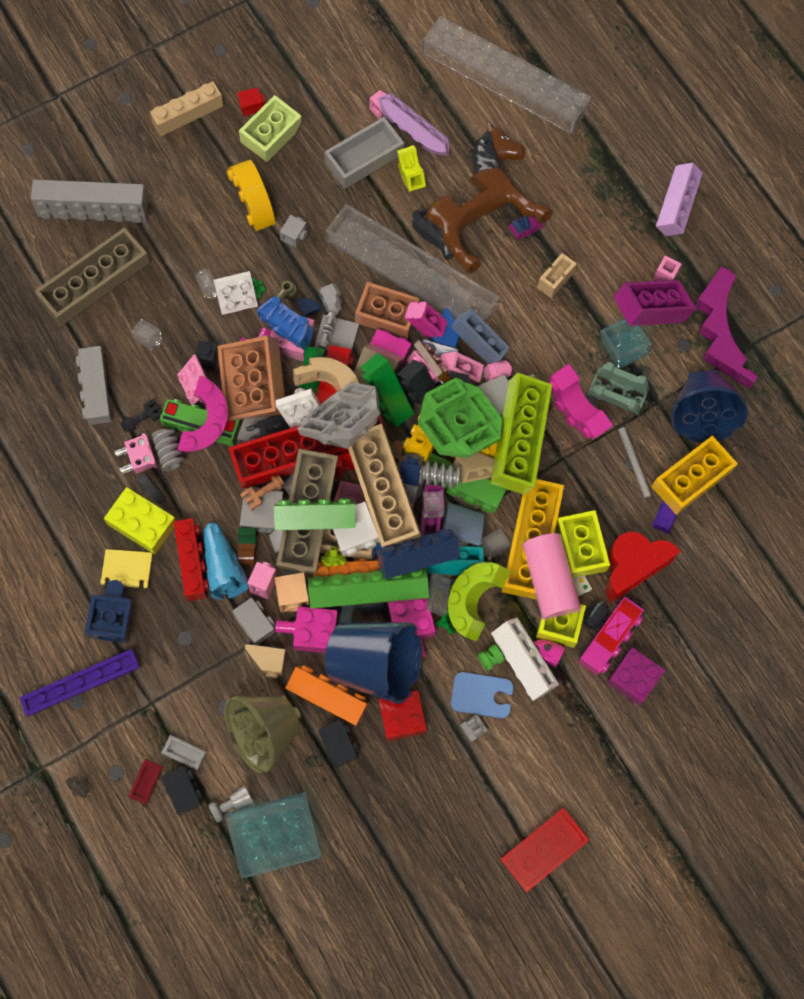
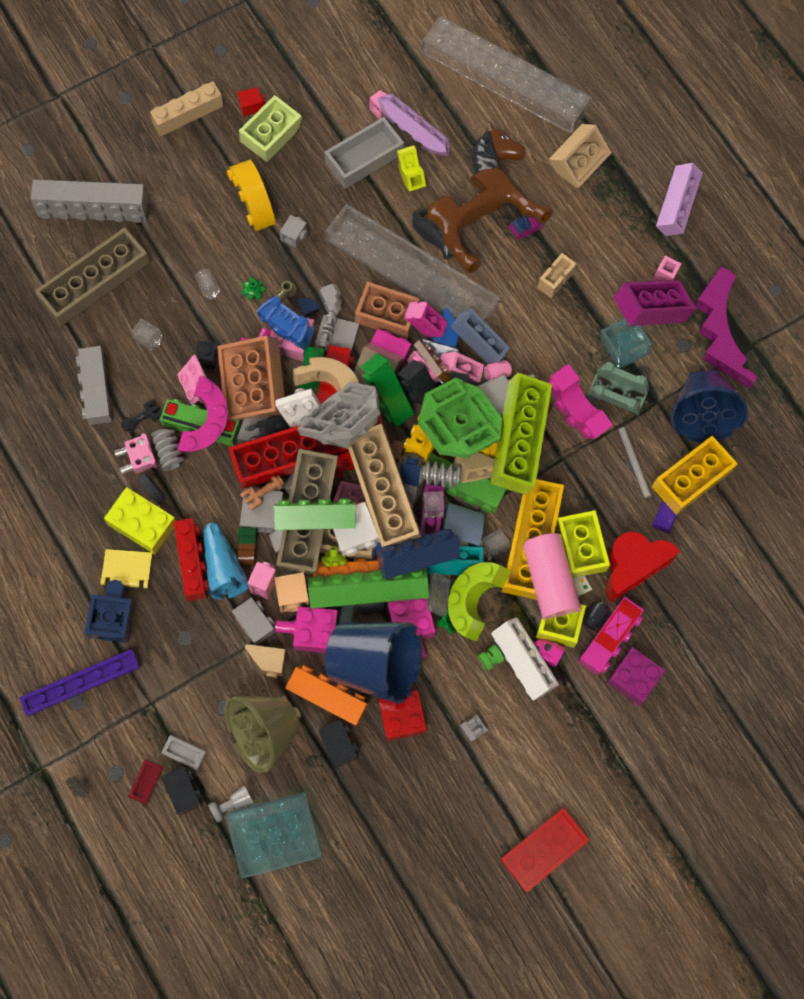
(236, 288): white plate -> none
(476, 695): medium blue piece -> none
(580, 155): none -> tan slope

